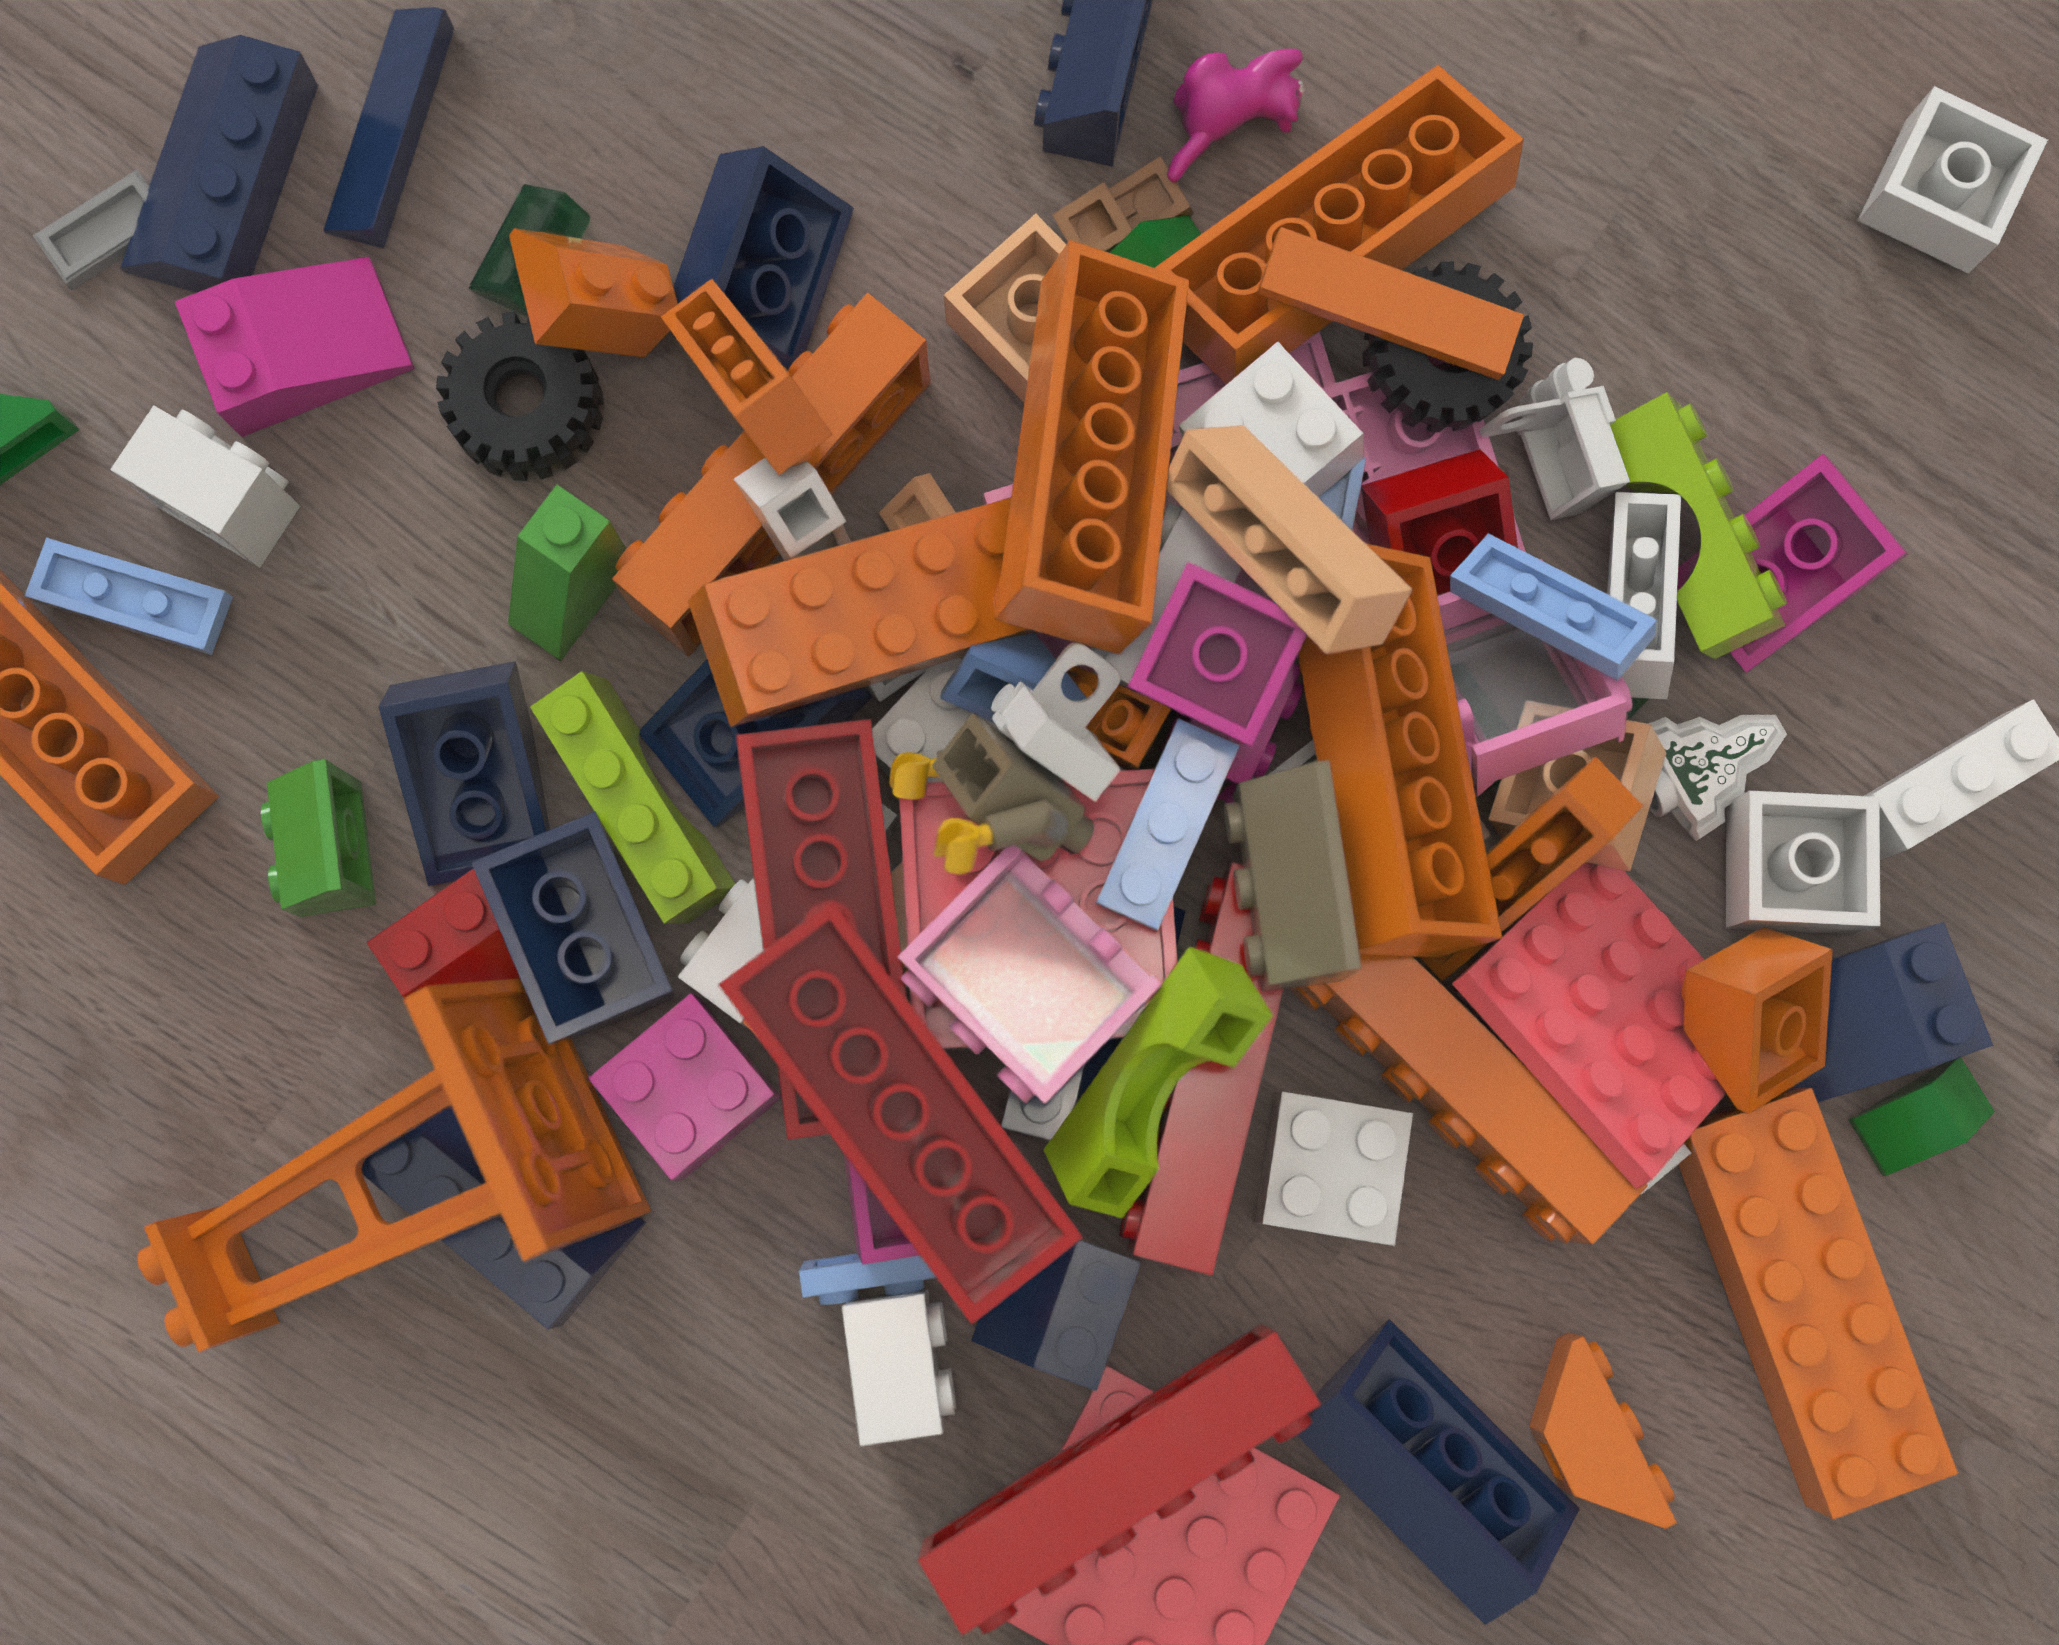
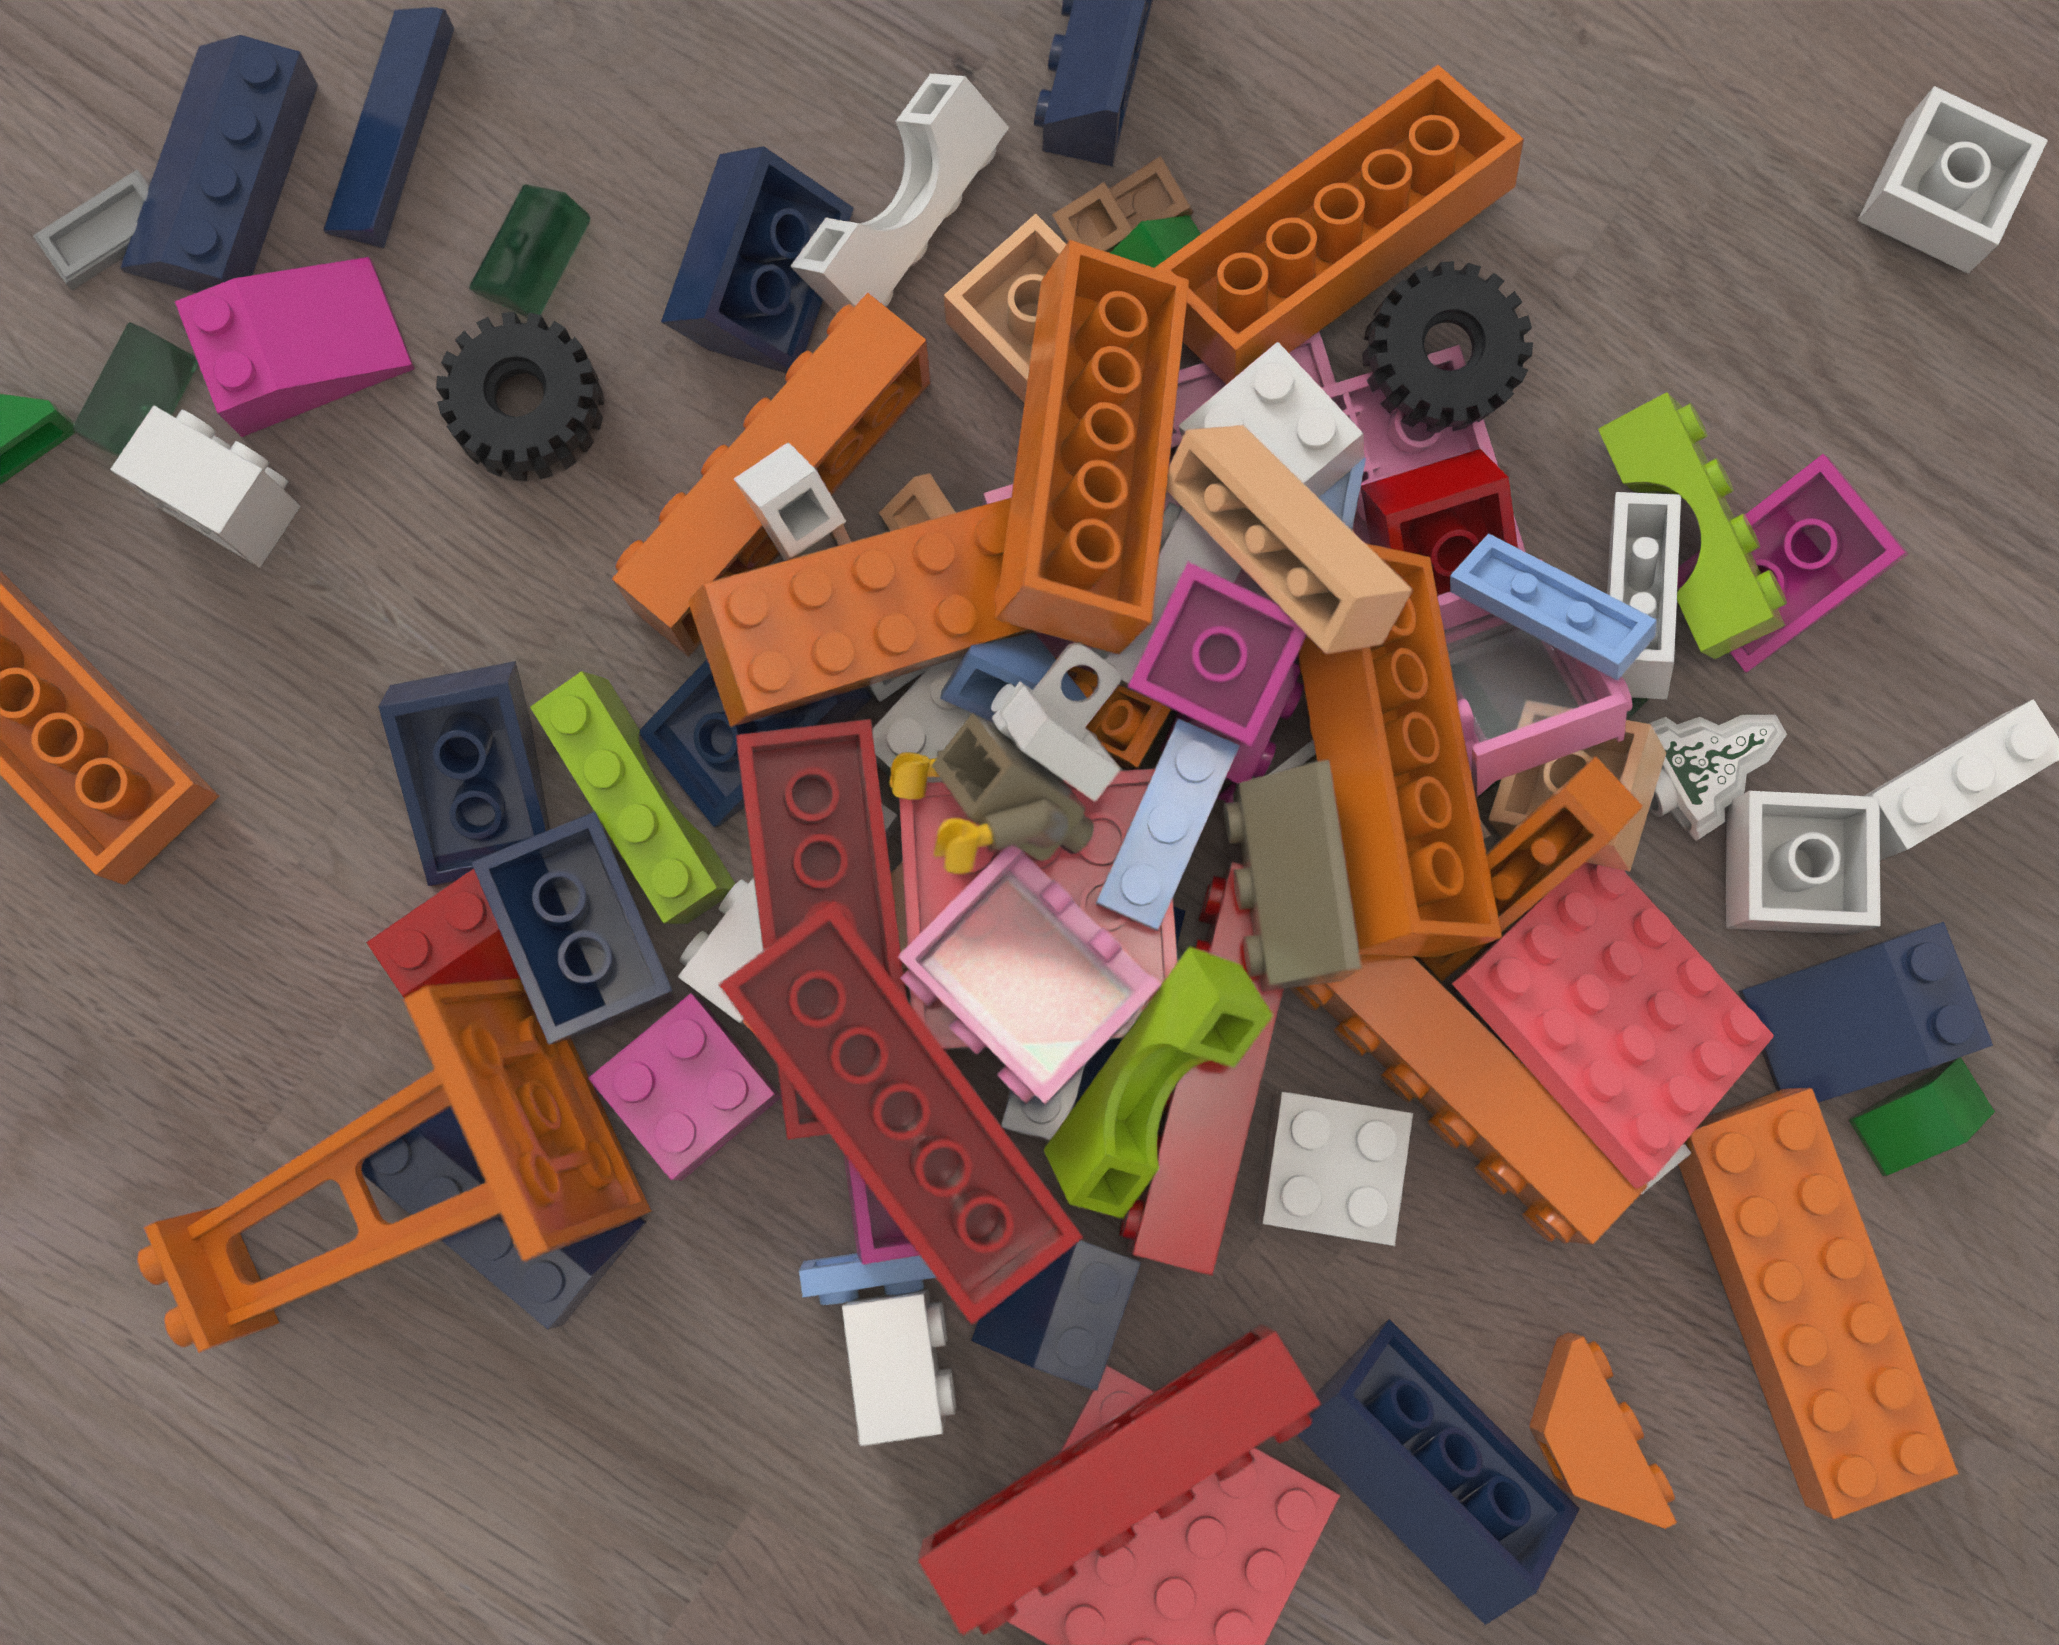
(128, 596): light blue plate -> none
(137, 375): none -> clear green slope
(318, 841): bright green slope -> none
(562, 571): bright green slope -> none
(592, 293): orange slope -> none
(747, 377): orange brick -> none
(946, 140): none -> white arch
(1222, 98): dark pink animal -> none
(1390, 303): orange tile -> none
(1567, 439): white piece -> none
(1760, 1014): orange slope -> none

